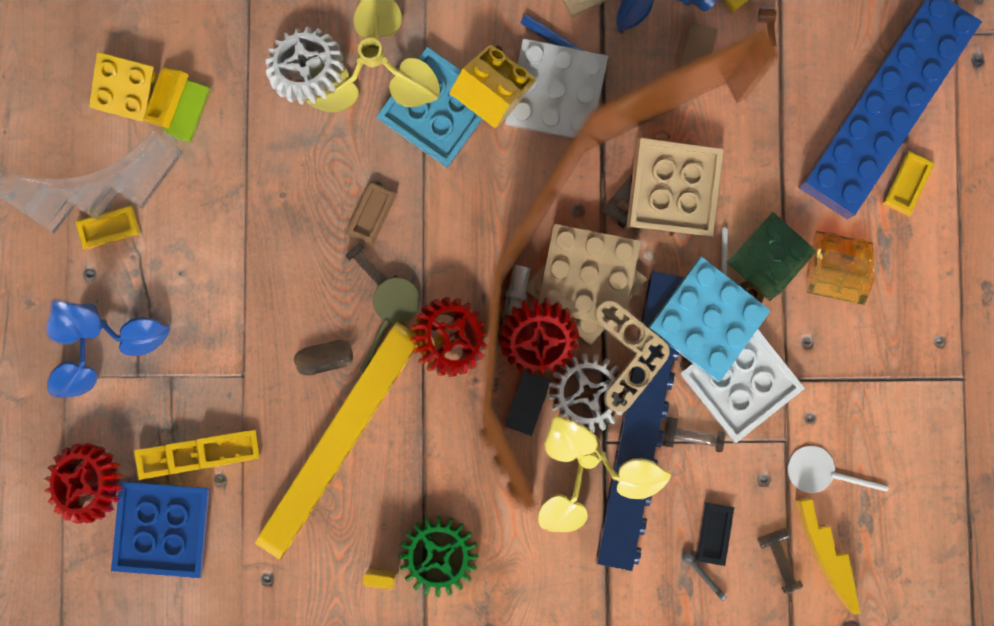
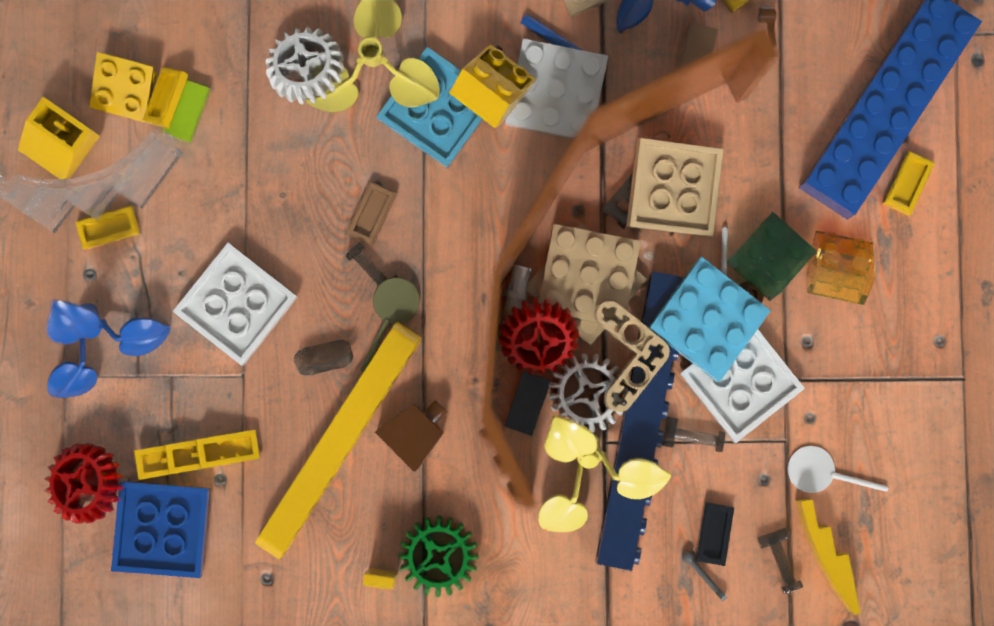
(56, 139): none -> yellow slope
(235, 304): none -> white plate
(413, 433): none -> reddish brown torso
(467, 345): red gear -> none

